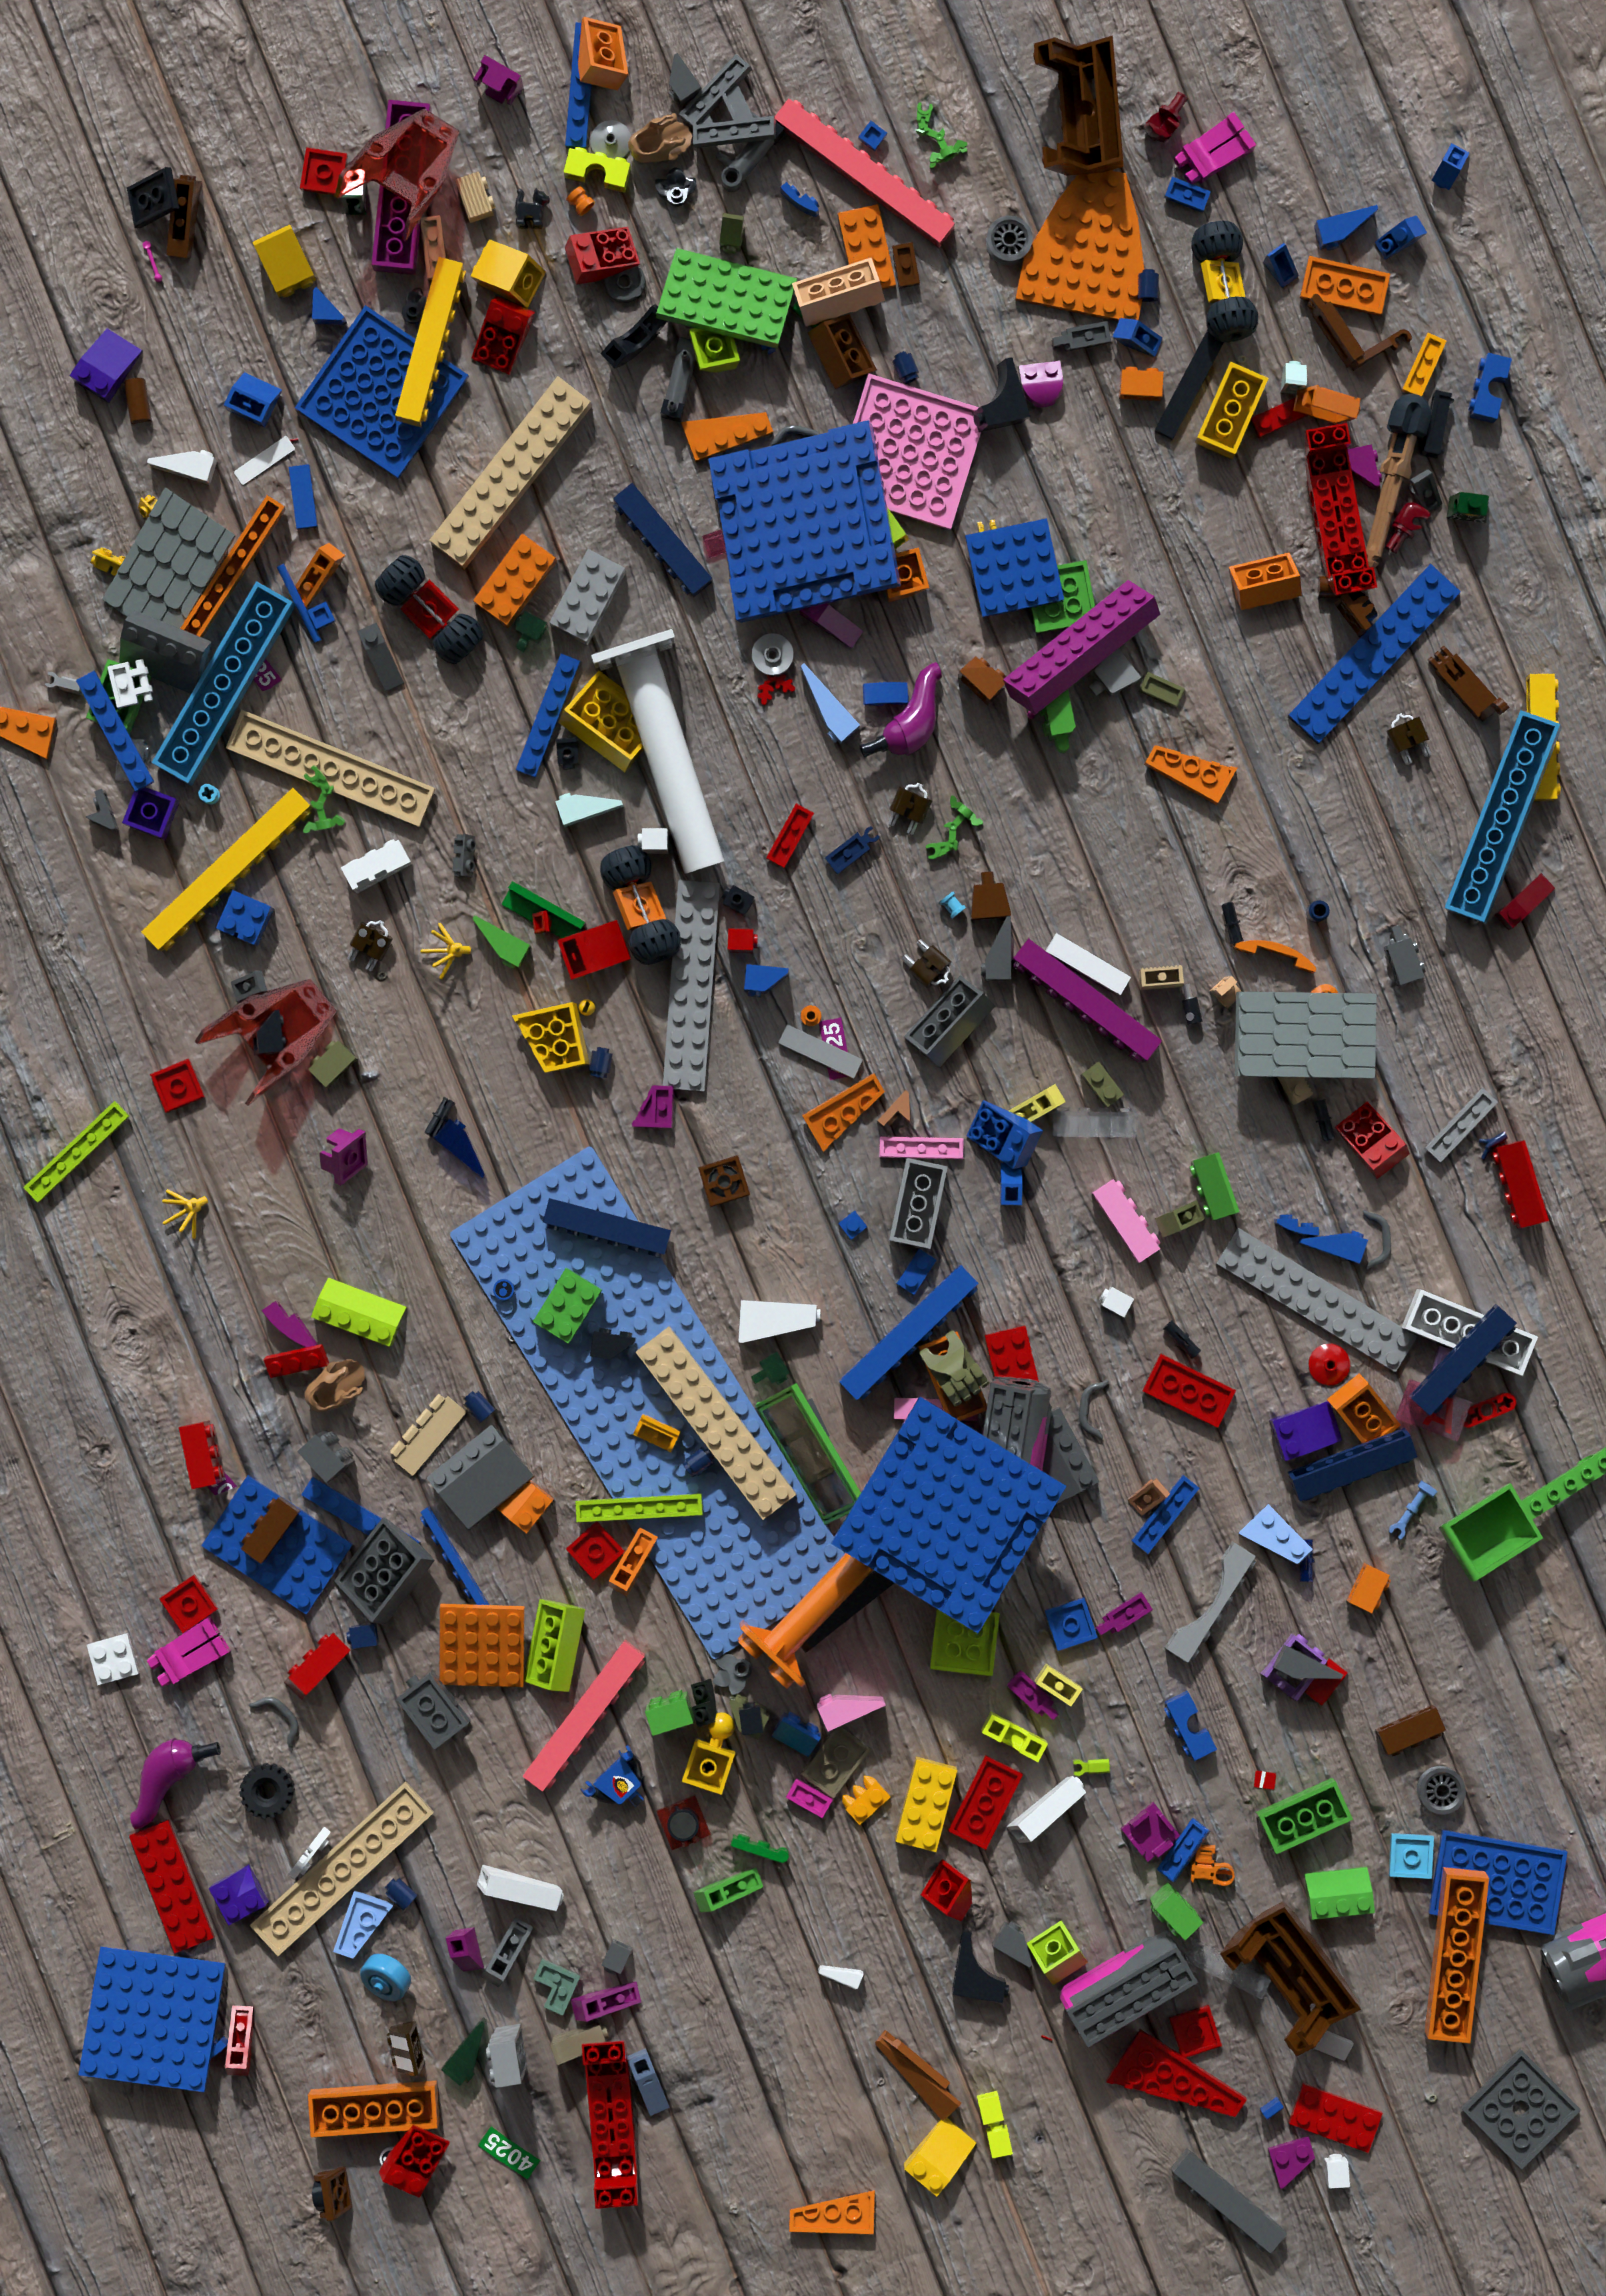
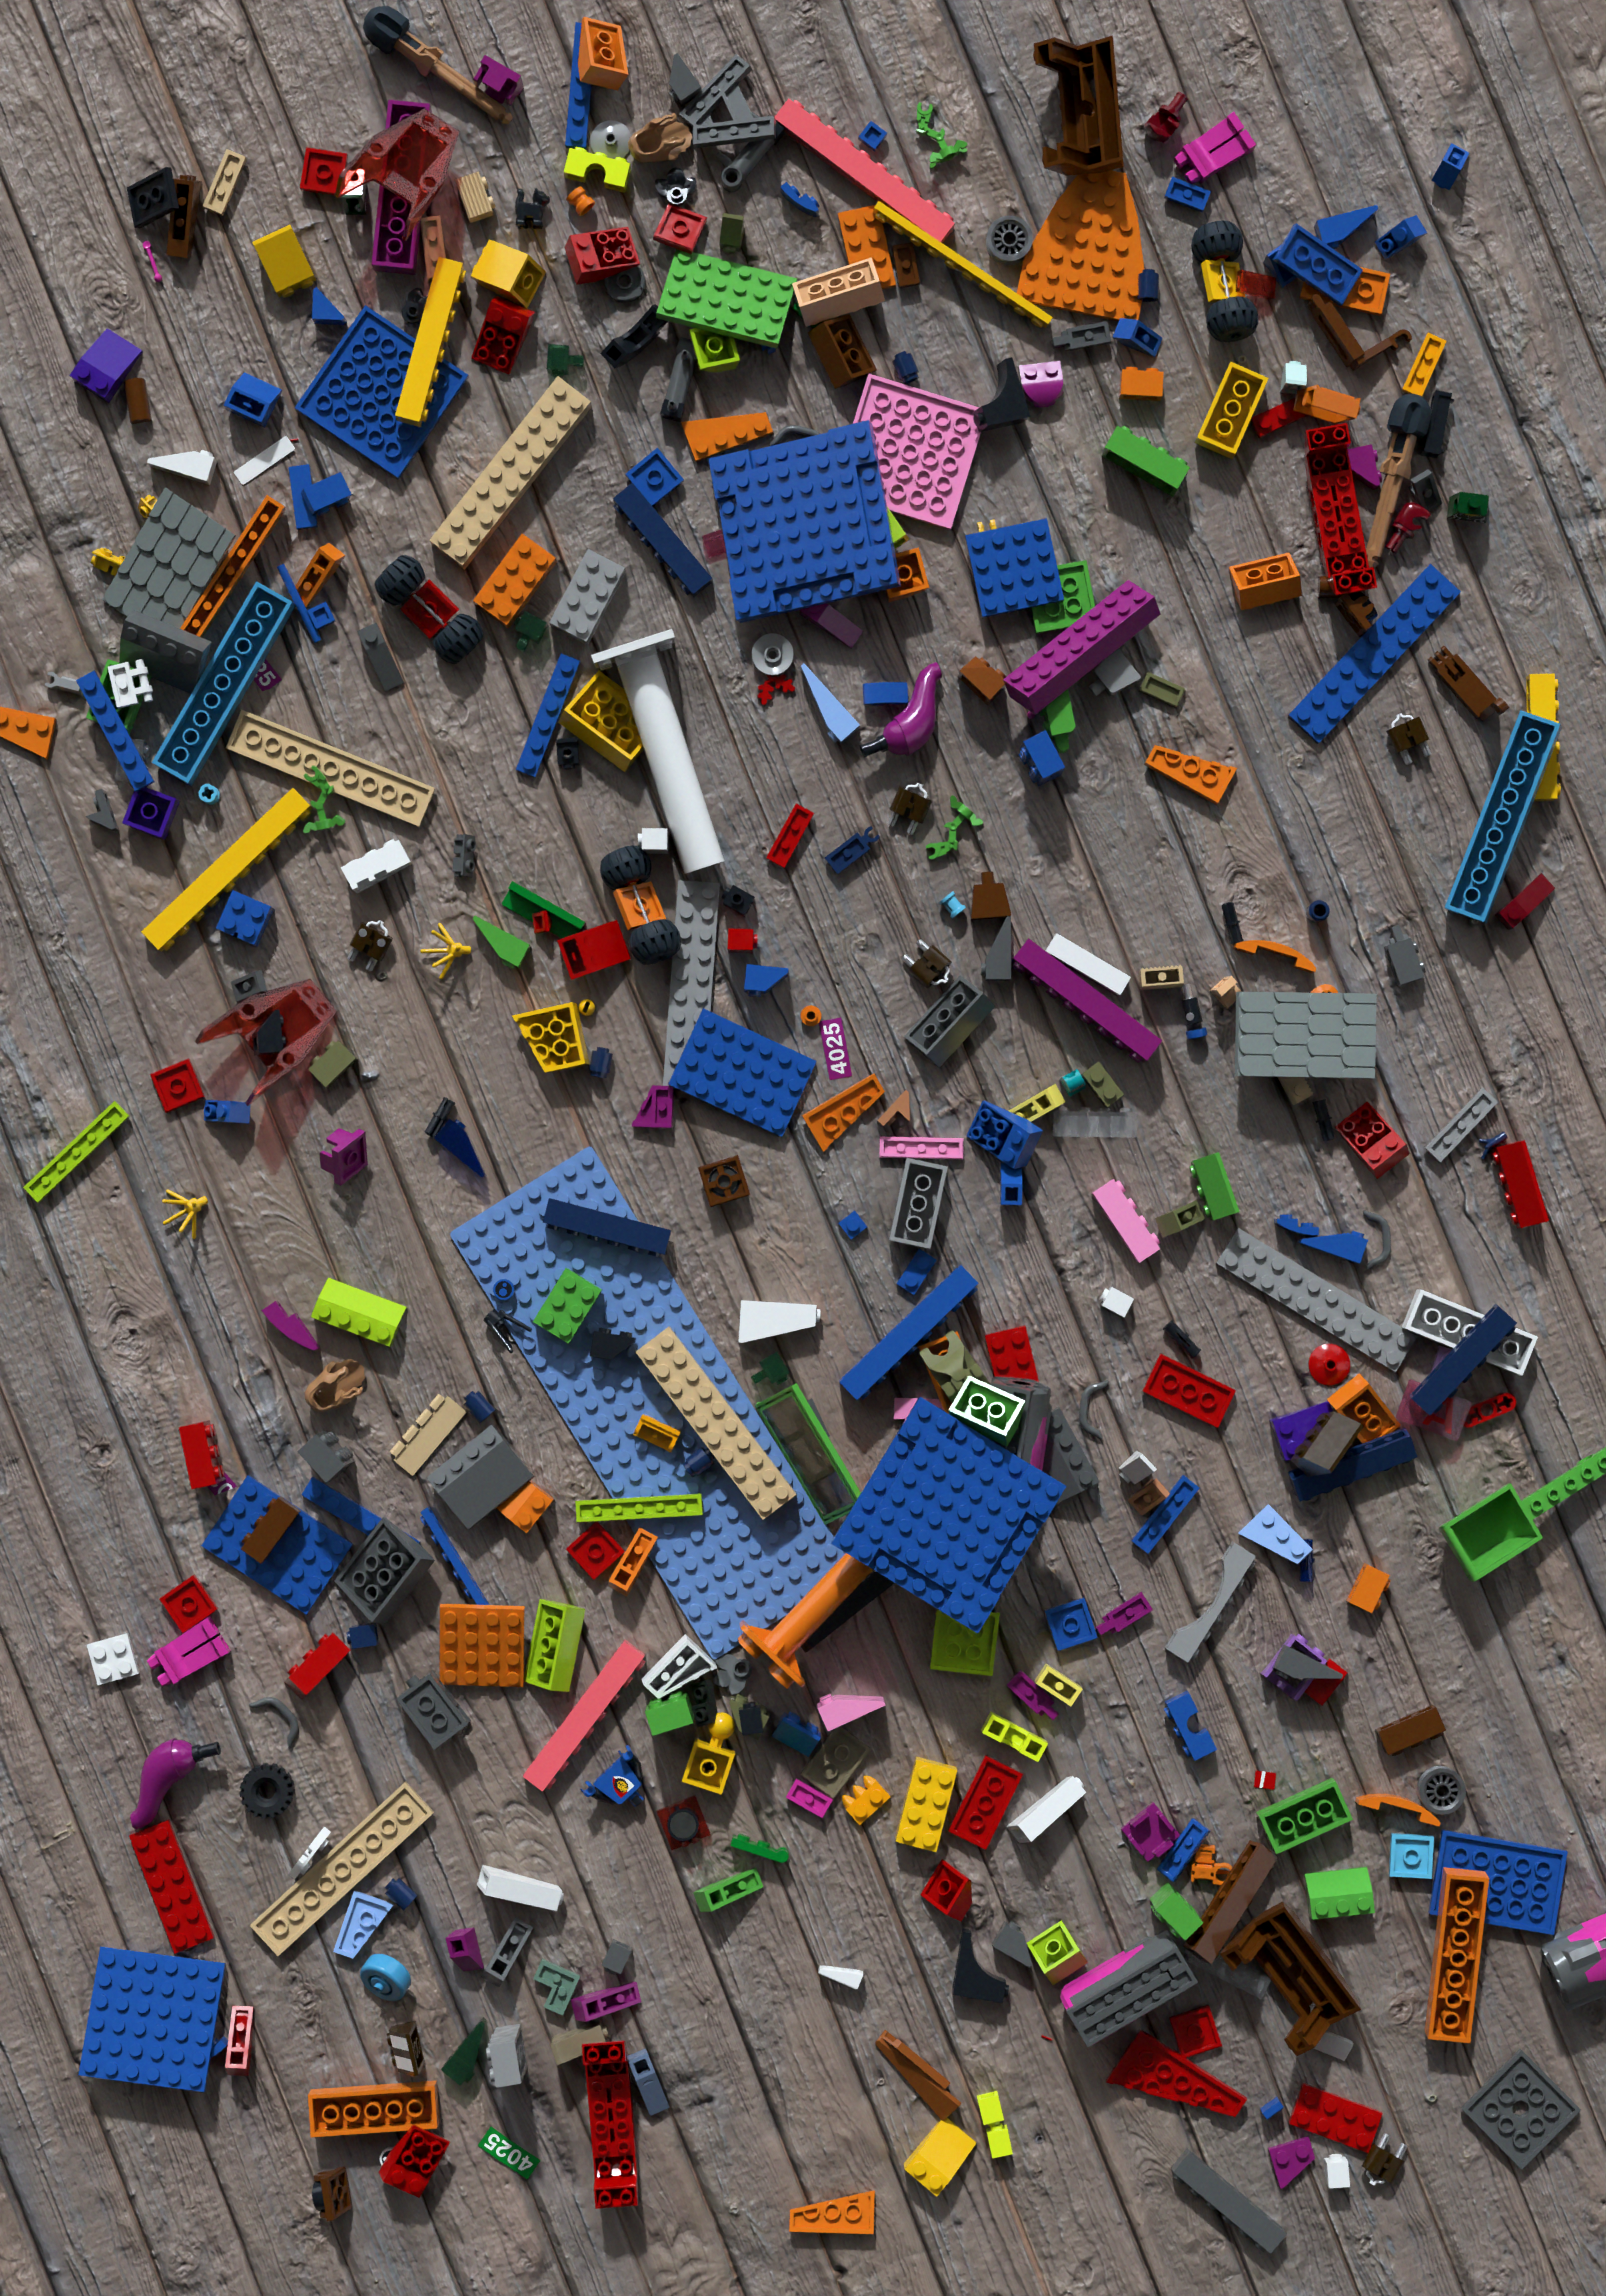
(224, 182): none -> tan plate
(226, 1111): none -> blue slope
(238, 1894): dark purple slope -> none
(296, 1361): red plate -> none
(326, 494): none -> blue brick
(389, 32): none -> piece
(495, 1322): none -> black plant
(560, 360): none -> clear green brick
(580, 808): light aqua slope -> none
(654, 477): none -> blue plate
(678, 1666): none -> white wedge
(680, 228): none -> red tile
(742, 1072): none -> blue plate
(820, 1051): light grey tile -> none
(954, 260): none -> yellow plate
(988, 1410): none -> bright green slope
(1041, 758): none -> blue brick
(1073, 1082): none -> teal leg
(1095, 1766): lime bar -> none
(1136, 1468): none -> white slope
(1145, 460): none -> bright green brick
(1189, 386): black tile -> none
(1196, 1033): none -> blue tile
(1231, 1901): none -> reddish brown brick
(1255, 284): none -> clear red plate
(1317, 264): none -> blue tile
(1326, 1443): none -> dark brown slope
(1374, 1800): none -> orange slope
(1383, 2162): none -> dark brown piece
(1412, 1508): medium blue piece -> none
(1484, 405): blue arch -> none

